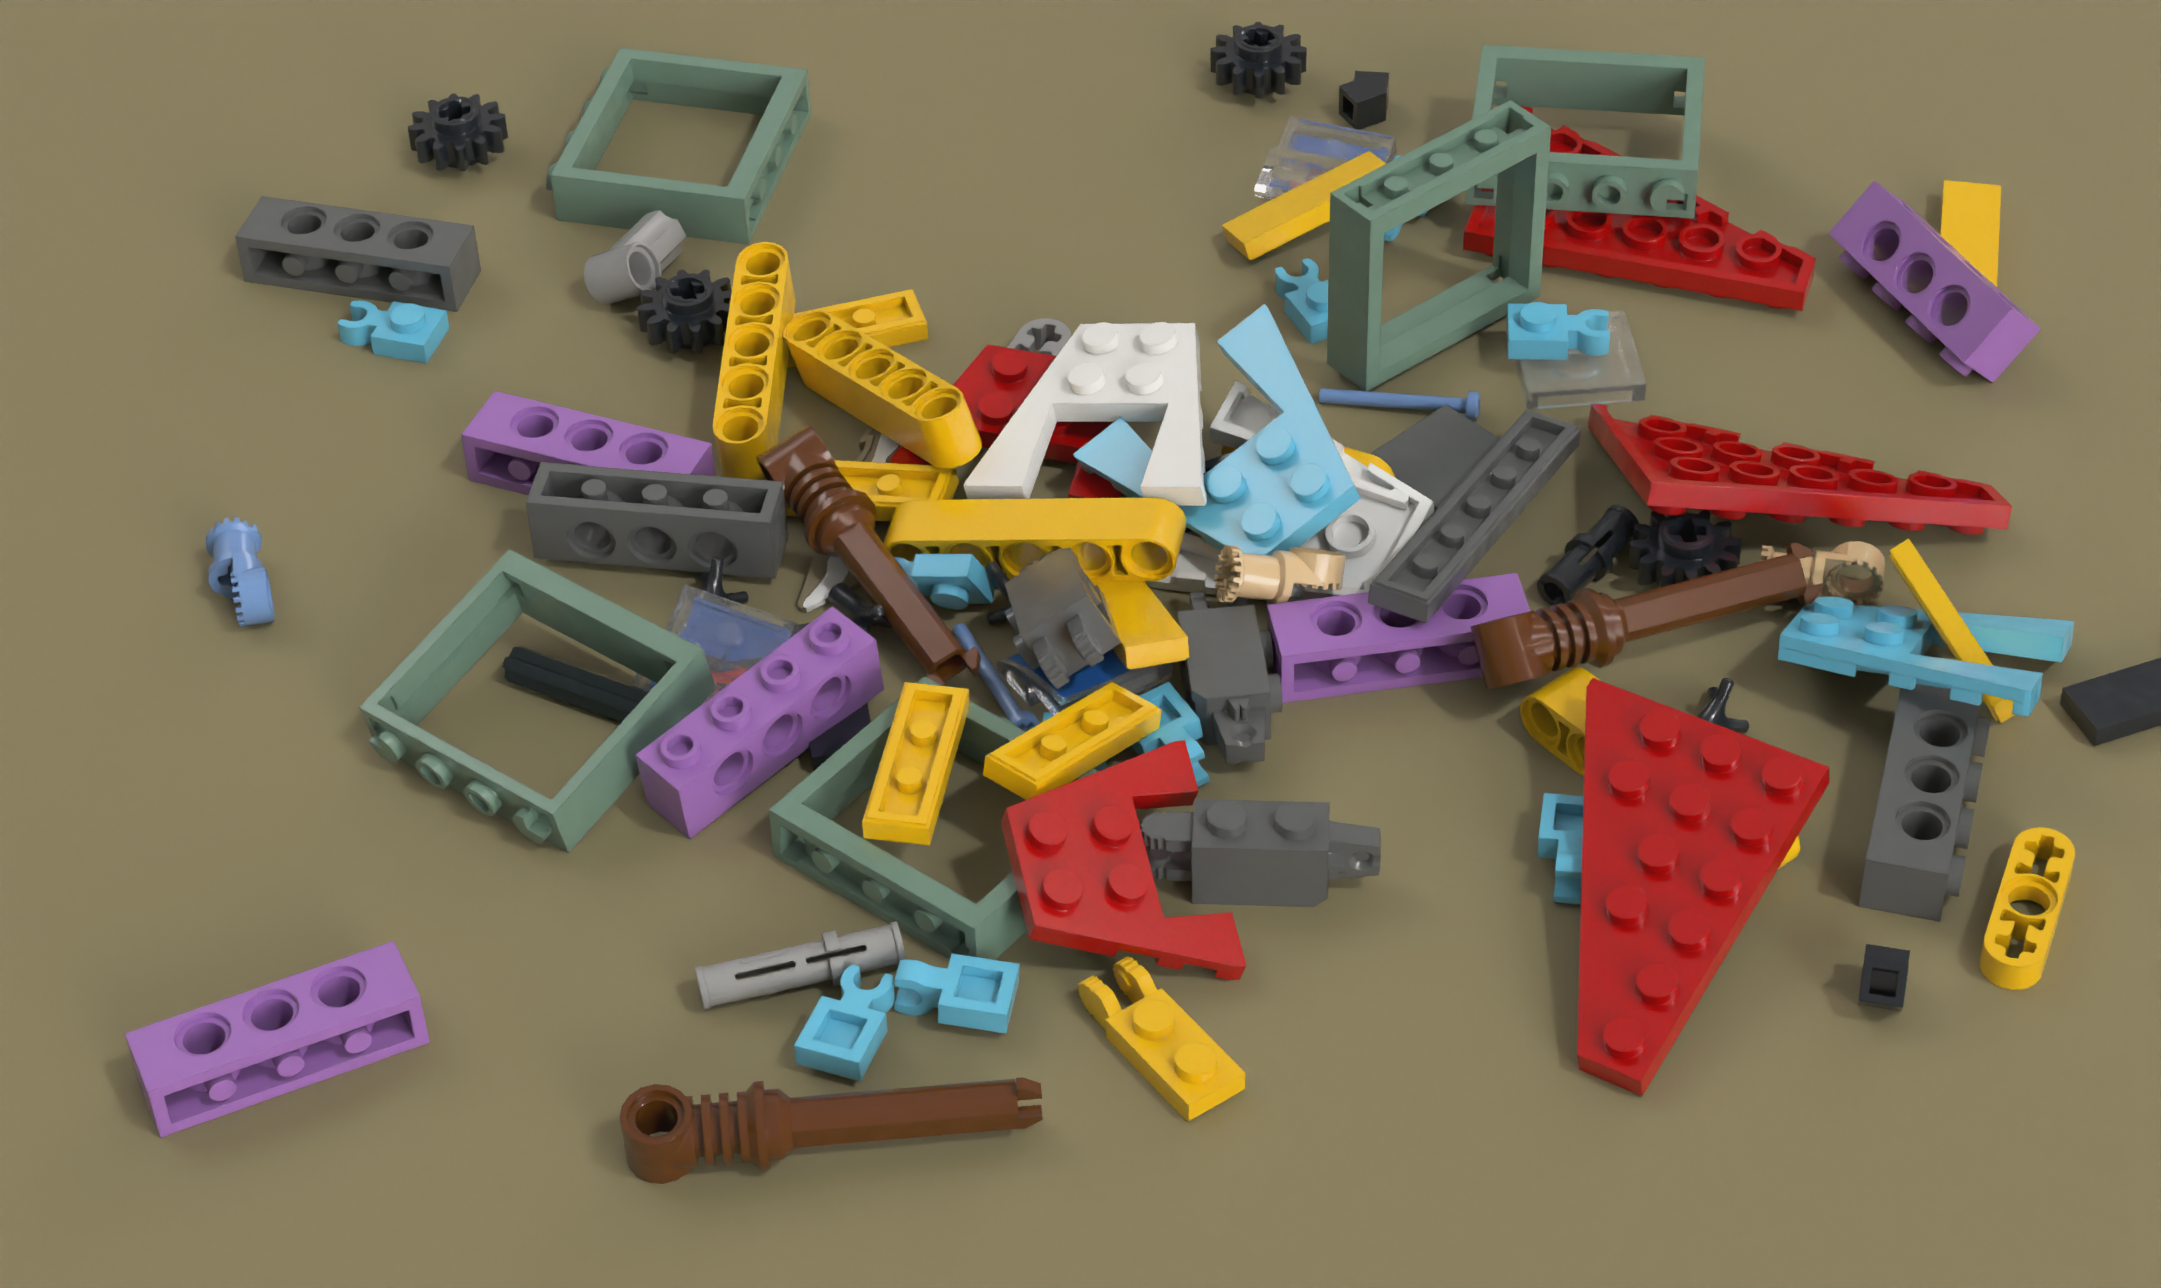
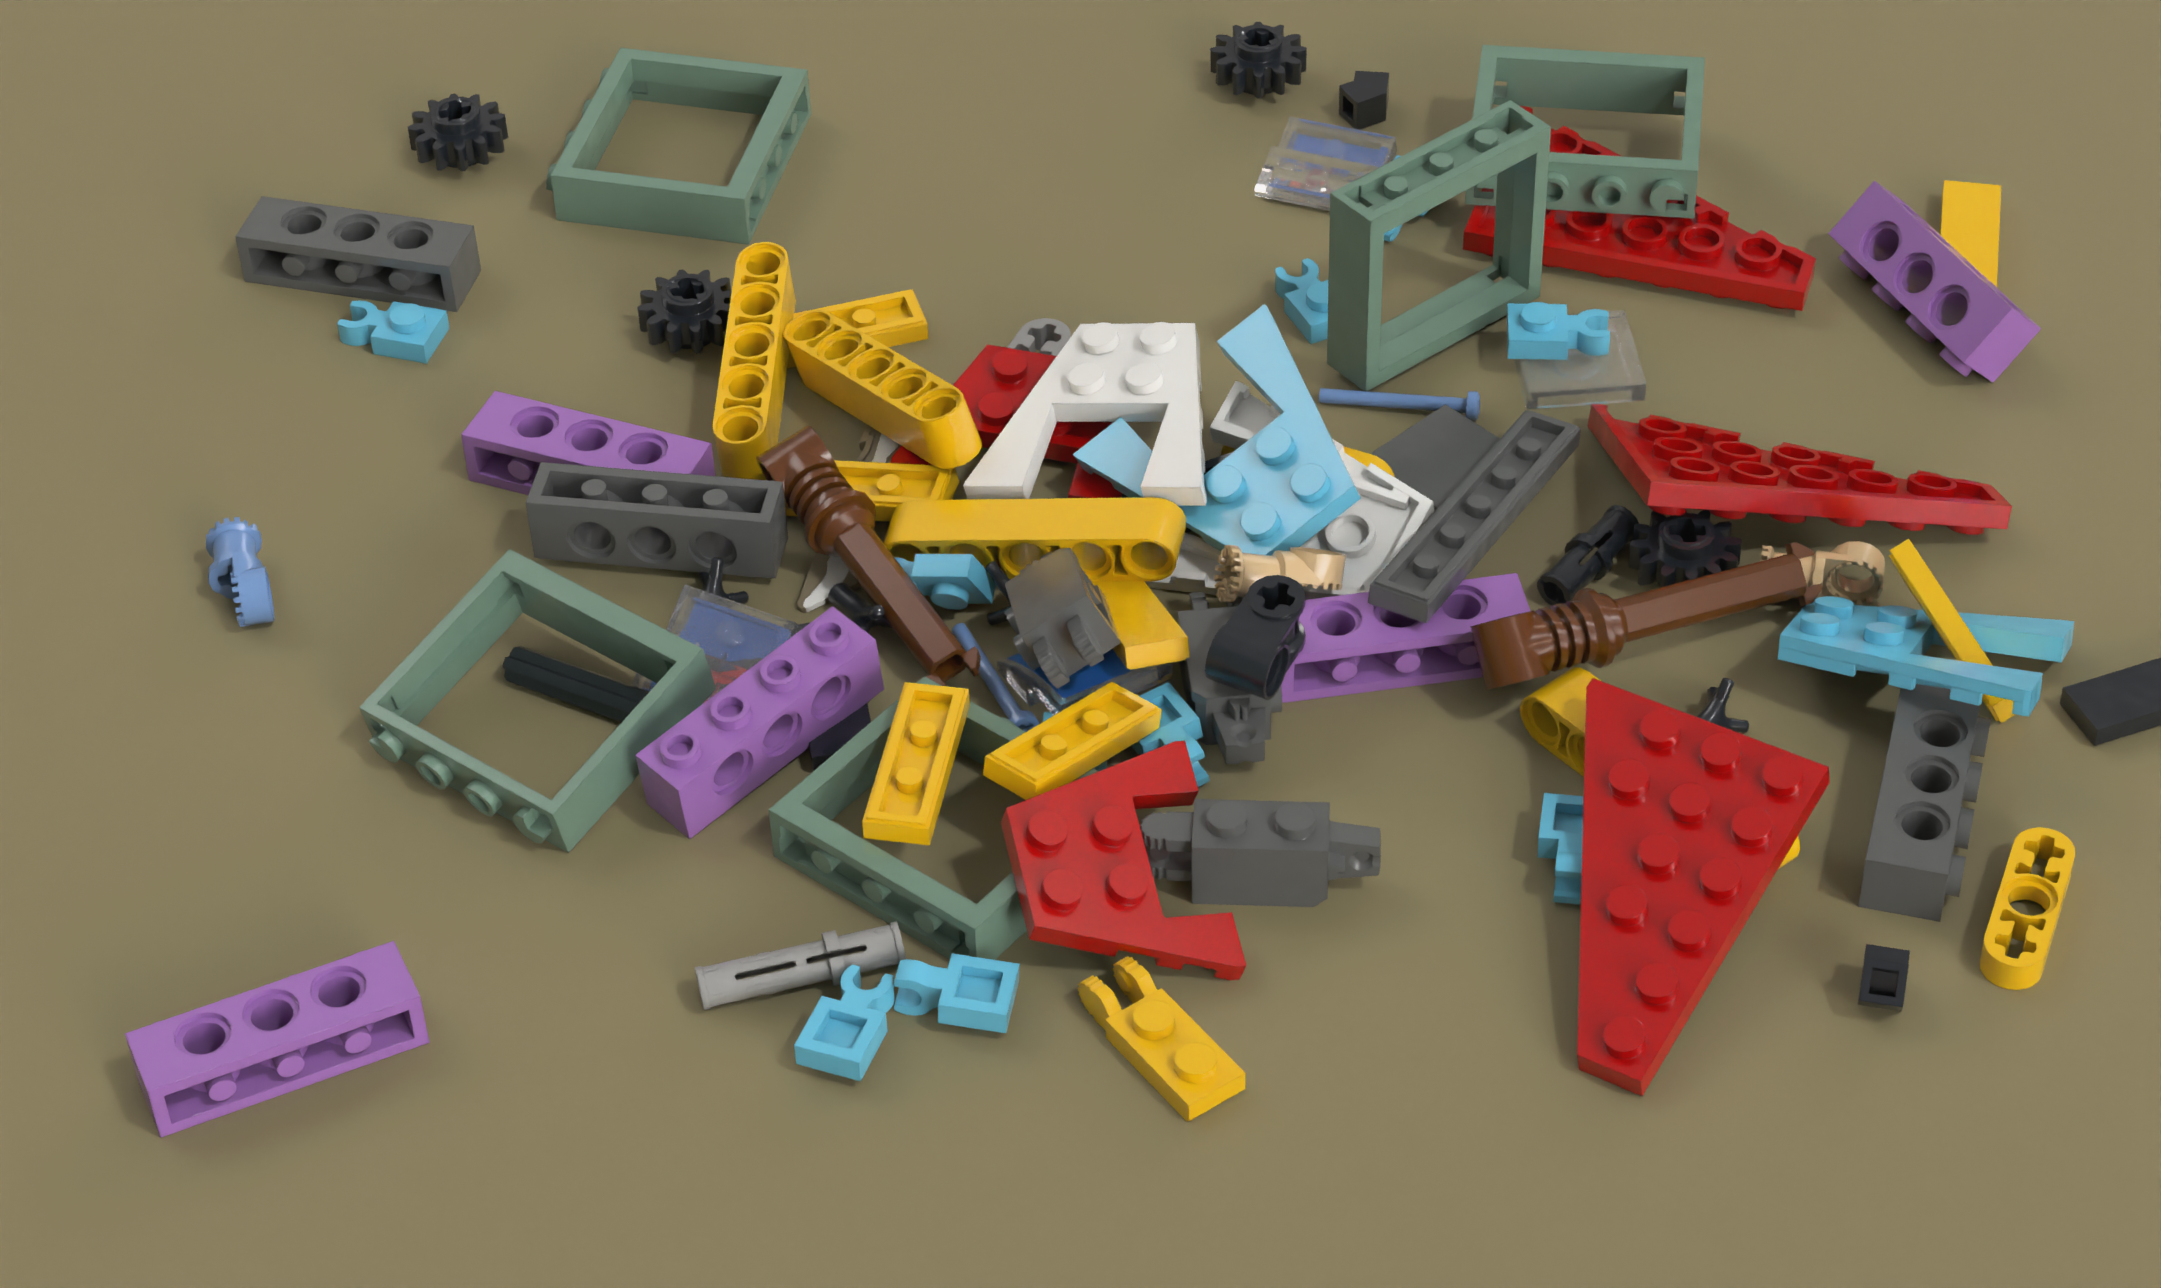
(634, 259): light grey piece -> none
(770, 1124): reddish brown piece -> none
(1260, 638): none -> black piece
(1294, 211): yellow tile -> none

